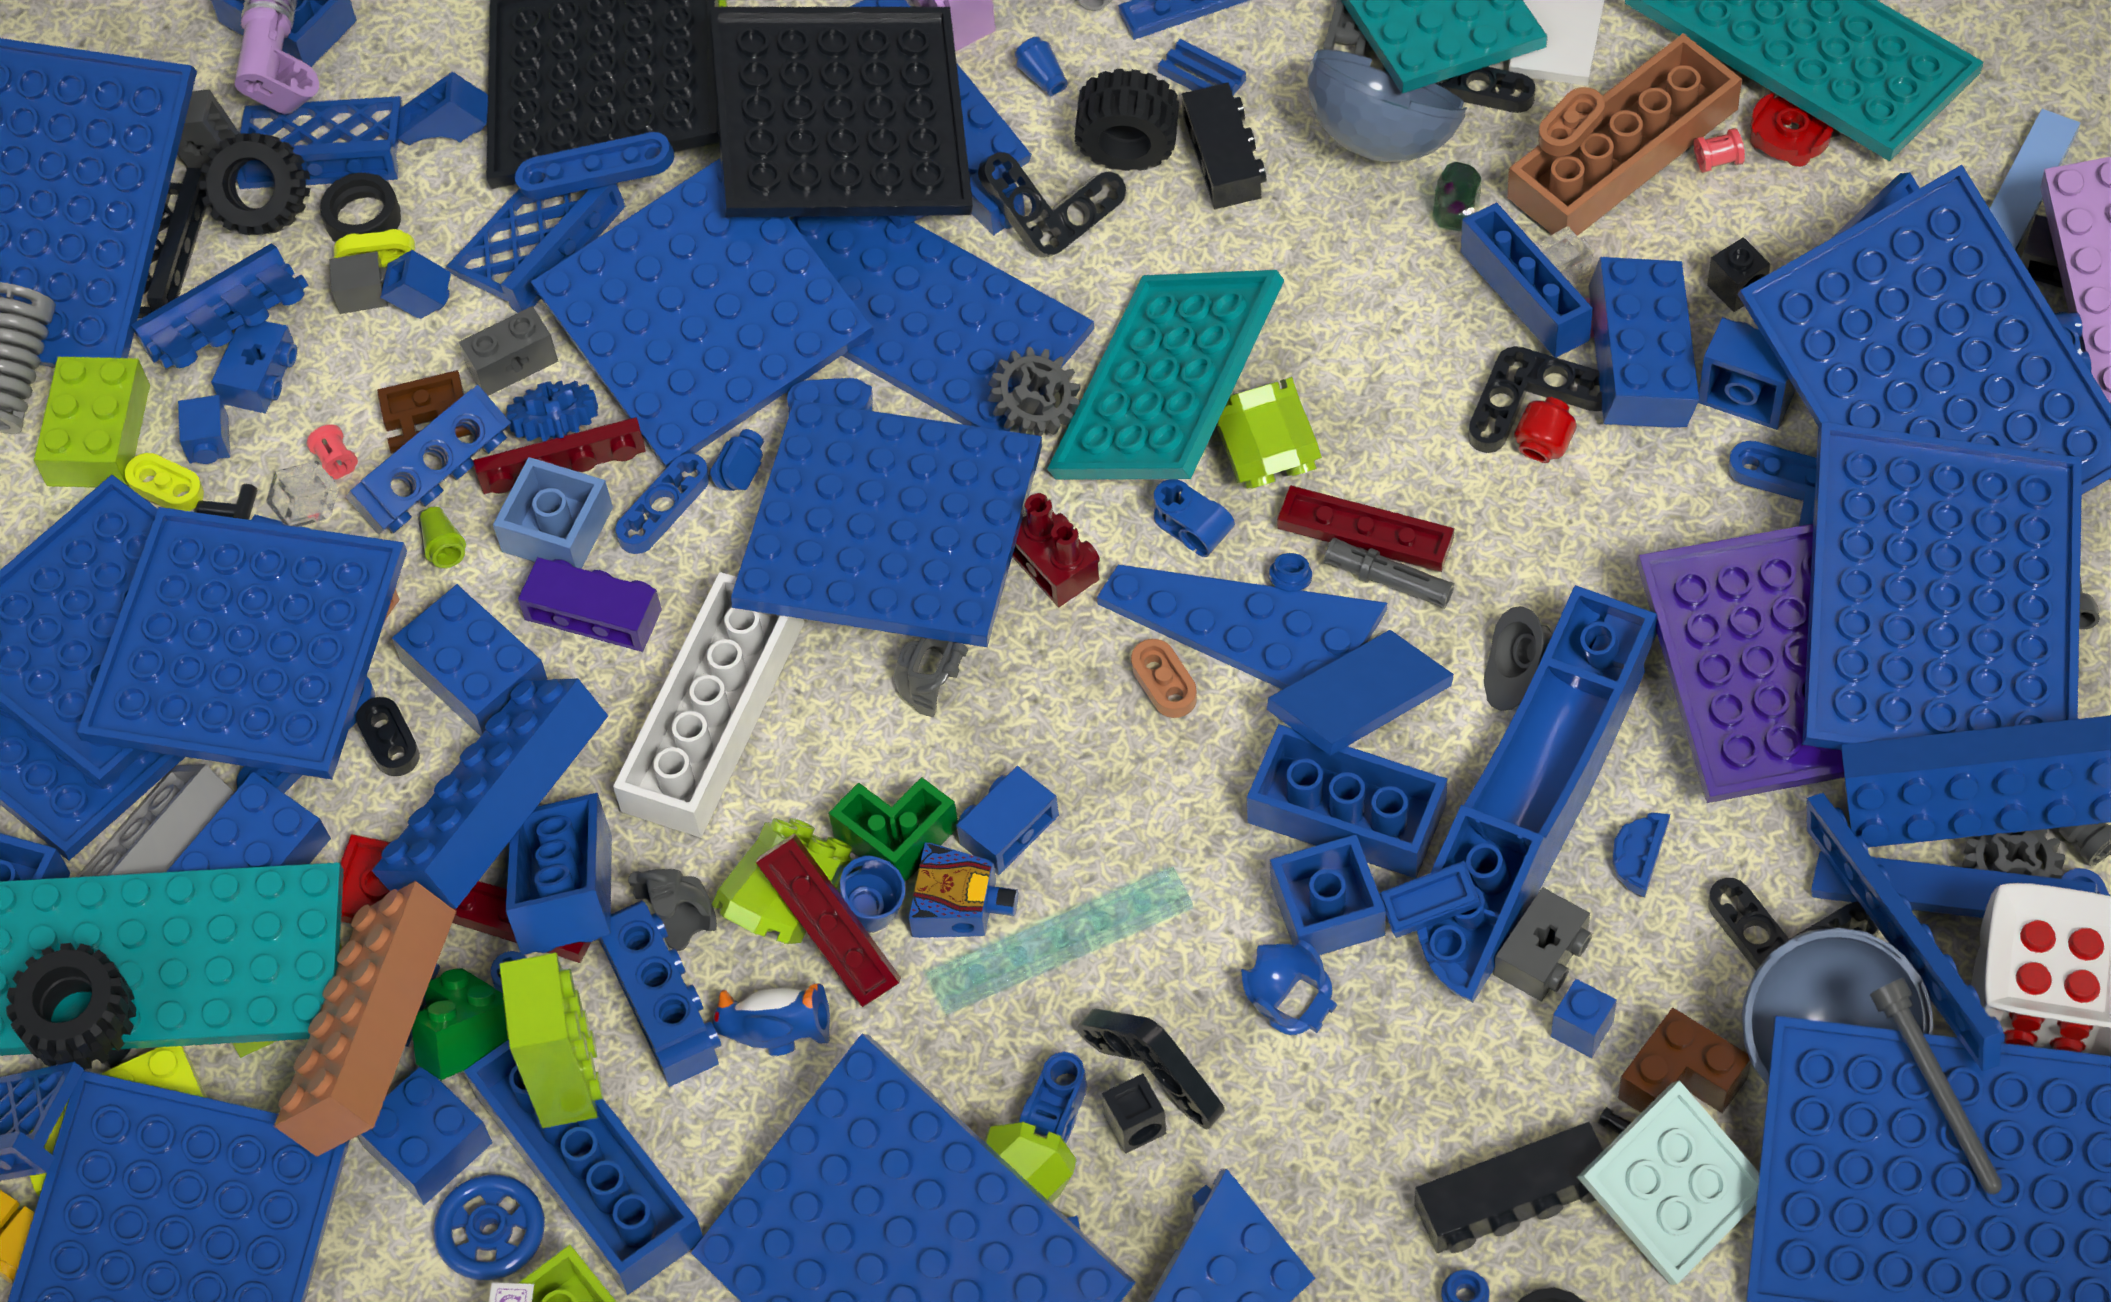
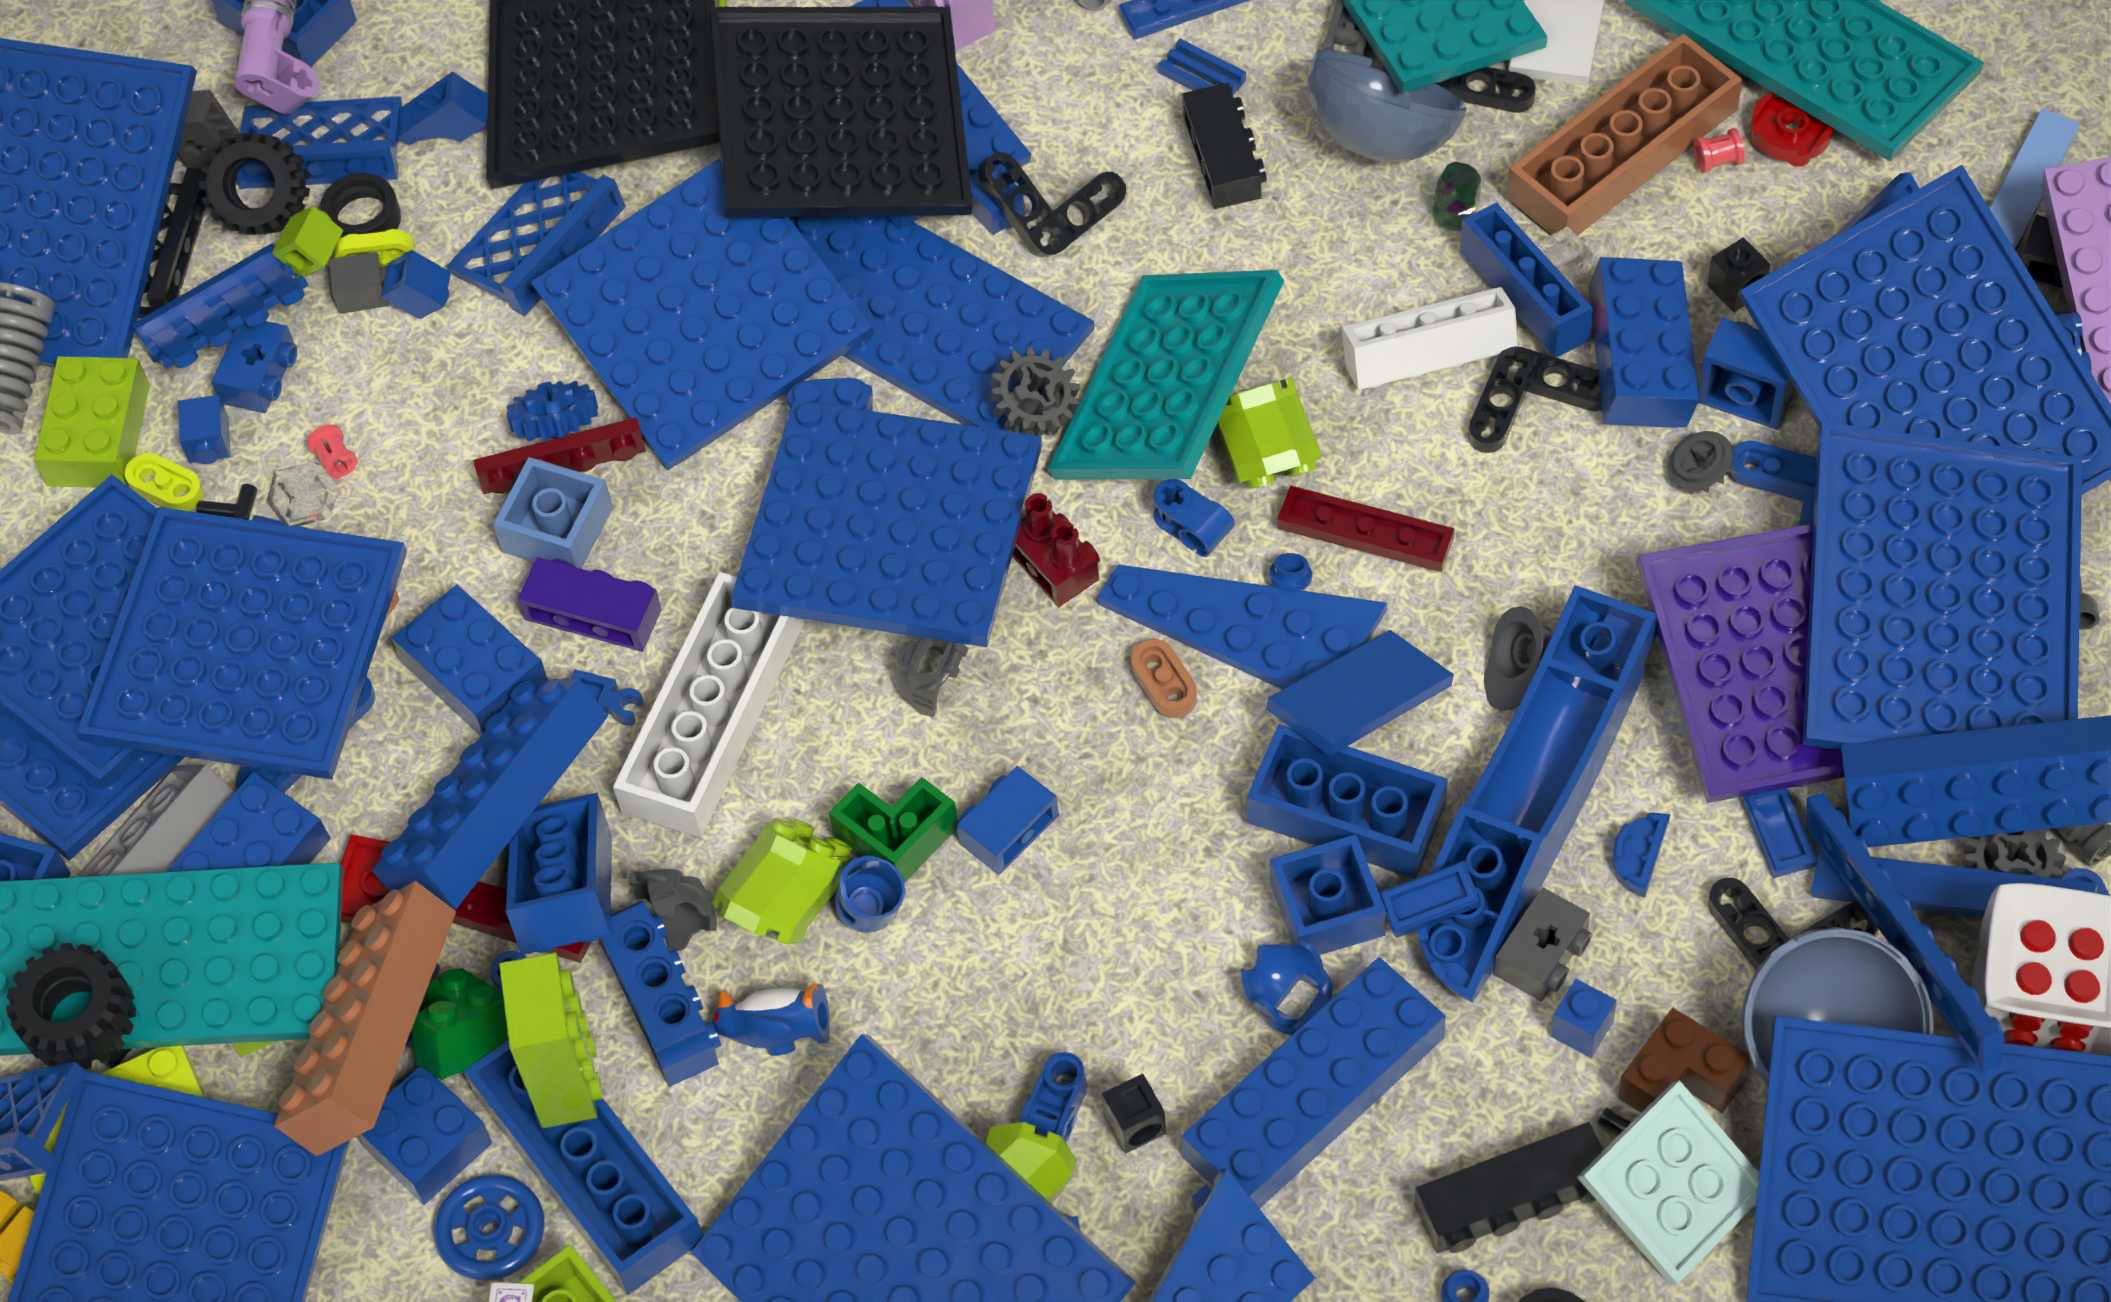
(307, 241): none -> lime brick
(374, 494): blue brick -> none
(389, 738): black plate -> none
(418, 403): reddish brown plate -> none
(441, 539): lime cone -> none
(508, 351): dark grey brick -> none
(594, 165): blue plate -> none
(606, 694): none -> blue plate
(664, 486): blue beam -> none
(738, 461): blue arm -> none
(828, 920): dark red plate -> none
(956, 895): torso -> none
(1040, 65): blue cone -> none
(1059, 940): clear light blue tile -> none
(1126, 120): black tyre -> none
(1148, 1042): black beam -> none
(1316, 1083): none -> blue brick
(1374, 567): dark grey pin -> none
(1429, 338): none -> white brick
(1545, 430): red head -> none
(1568, 124): nougat plate -> none
(1706, 446): none -> dark grey gear
(1779, 832): none -> blue tile
(1896, 1003): dark grey piece -> none

